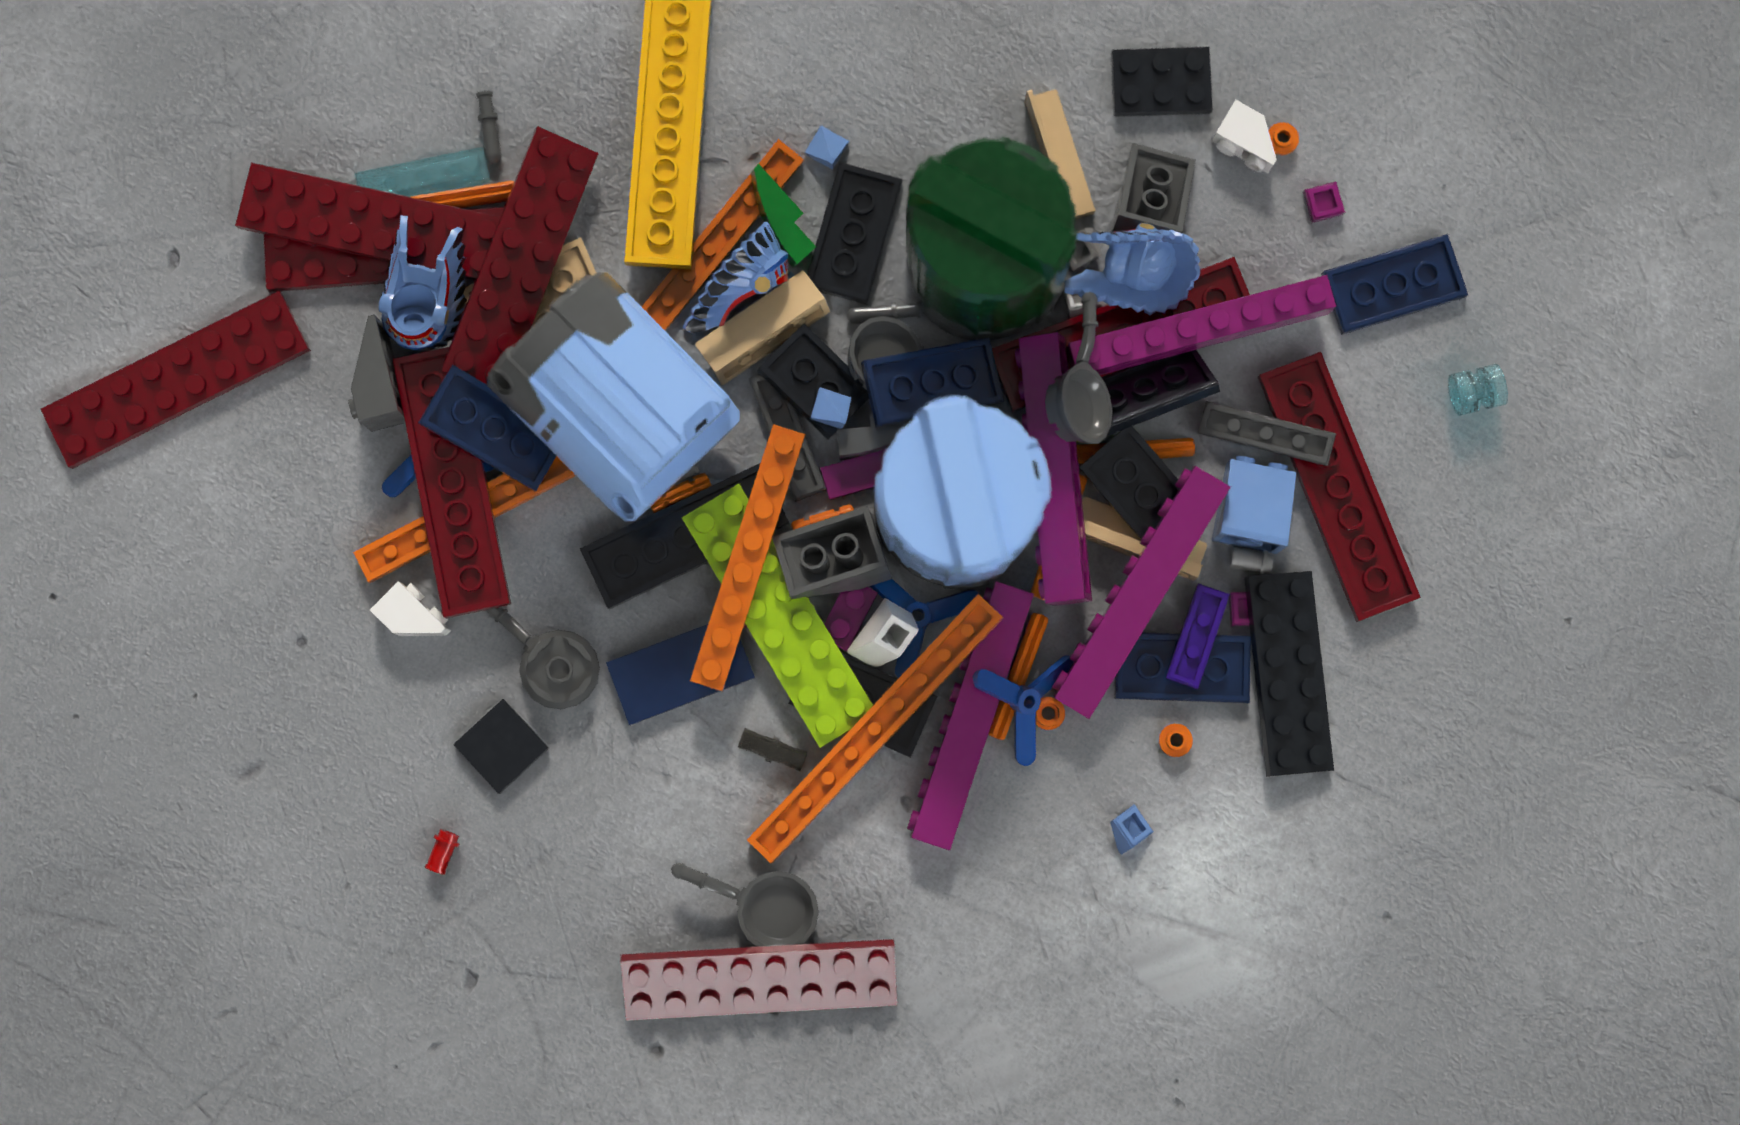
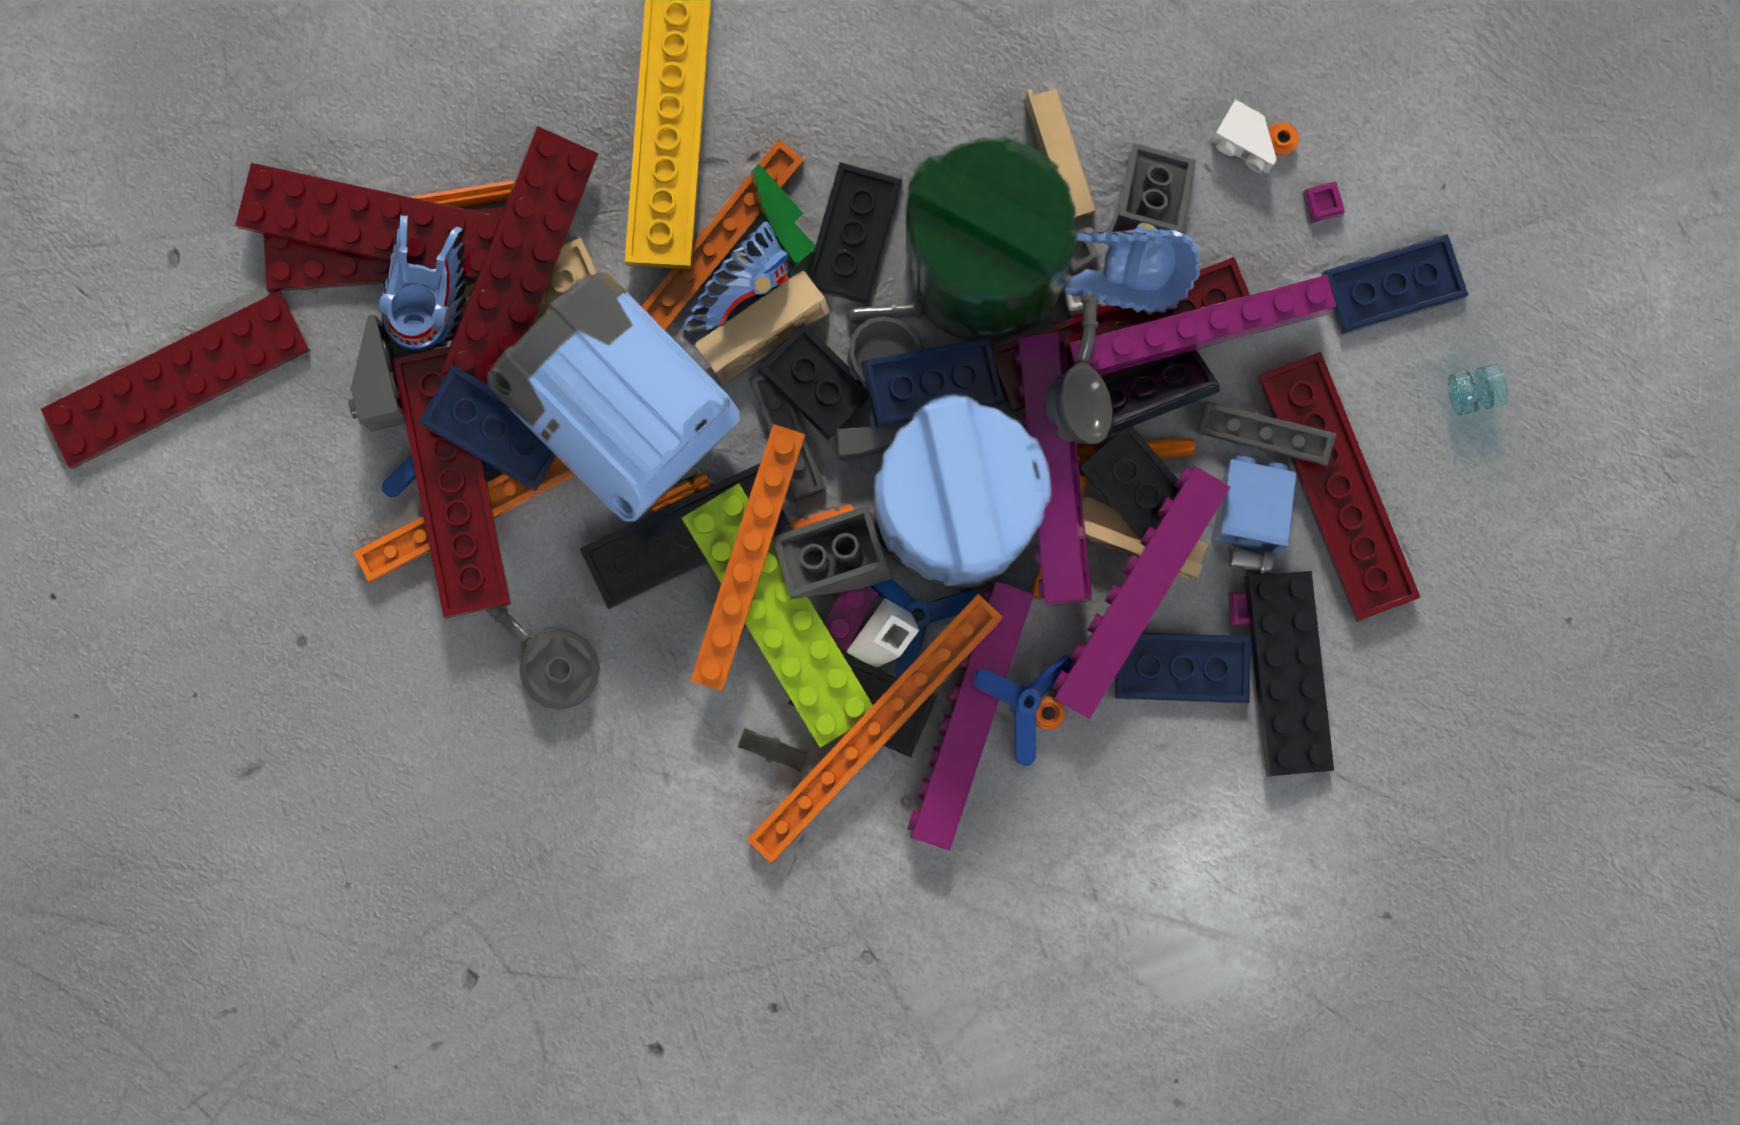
(406, 614): white slope -> none
(429, 174): clear light blue plate -> none
(442, 851): red pin -> none
(490, 135): dark grey piece -> none
(501, 746): black tile -> none
(660, 676): dark blue tile -> none
(759, 979): plate -> none
(771, 909): dark grey piece -> none
(826, 147): medium blue slope -> none
(831, 408): medium blue slope -> none
(852, 474): magenta tile -> none
(1019, 672): orange axle -> none
(1130, 829): medium blue slope -> none
(1161, 81): black plate -> none
(1168, 748): orange plate -> none
(1197, 636): dark purple tile -> none

